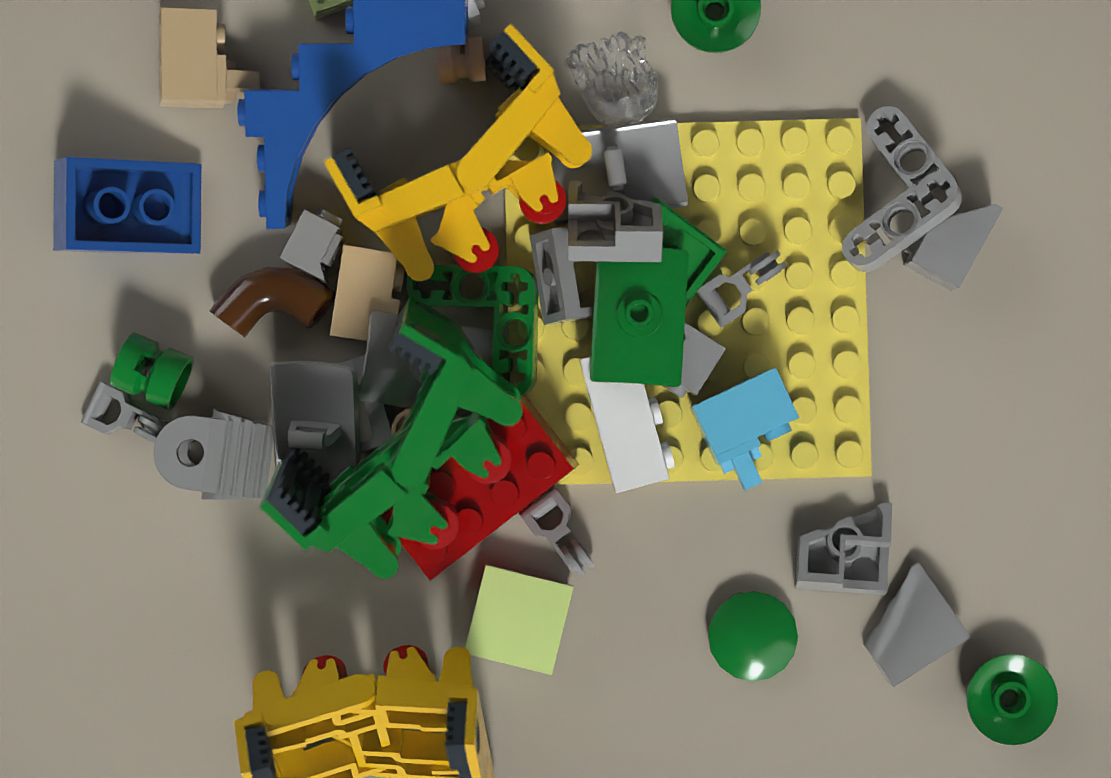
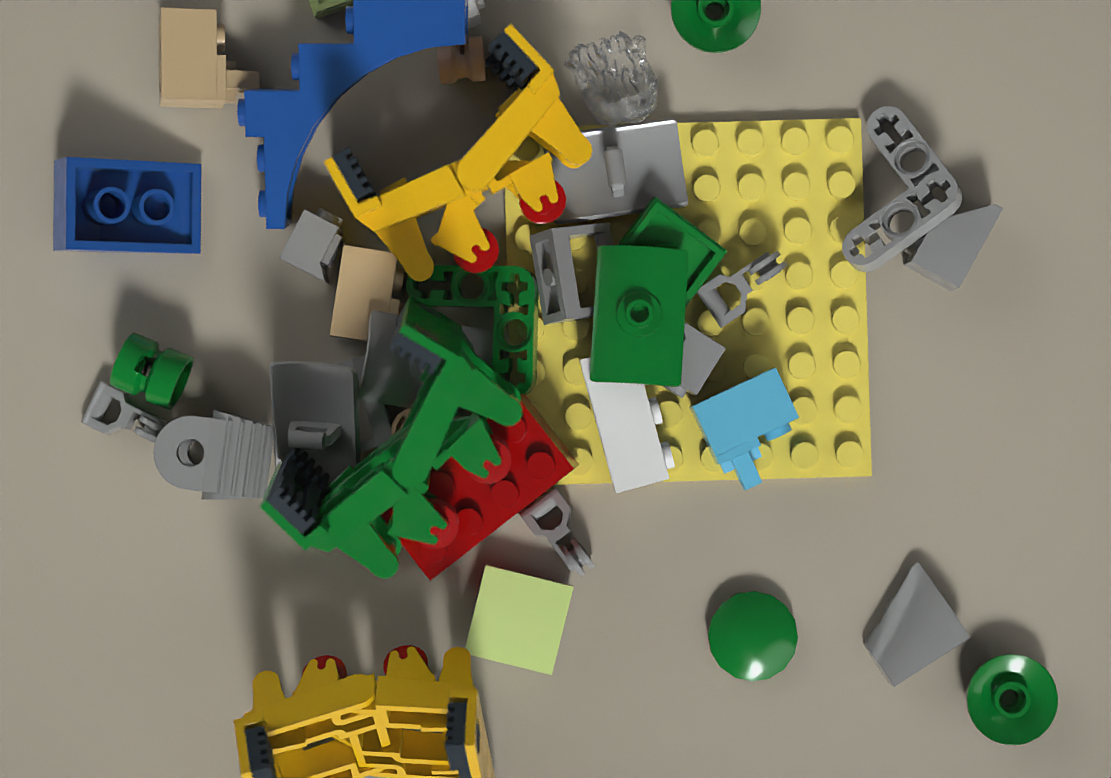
(270, 291): reddish brown cylinder -> none
(612, 227): light grey slope -> none
(847, 555): light grey slope -> none

